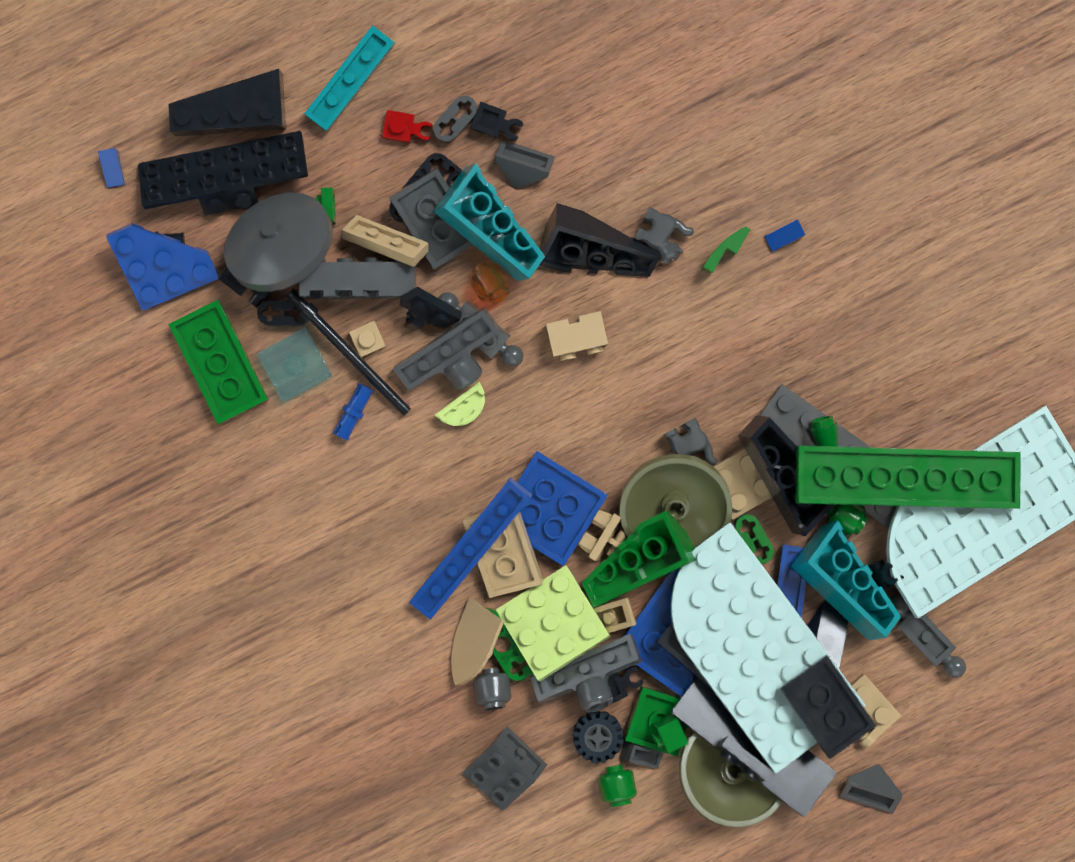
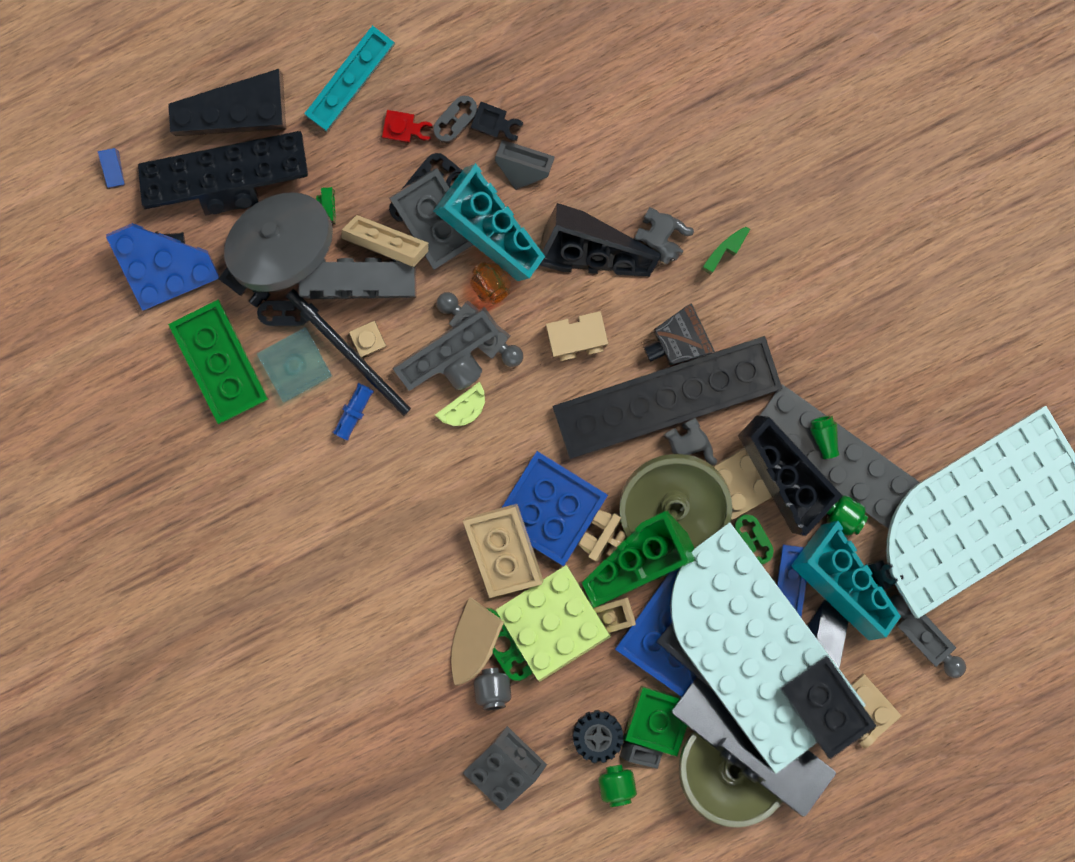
(427, 309): black hinge -> none
(470, 548): blue plate -> none
(590, 674): dark grey plate -> none
(618, 684): black plate -> none
(667, 397): none -> black plate
(669, 734): green plate -> none
(680, 338): none -> torso
(784, 235): blue piece -> none
(873, 789): dark grey slope -> none
(908, 477): green plate -> none

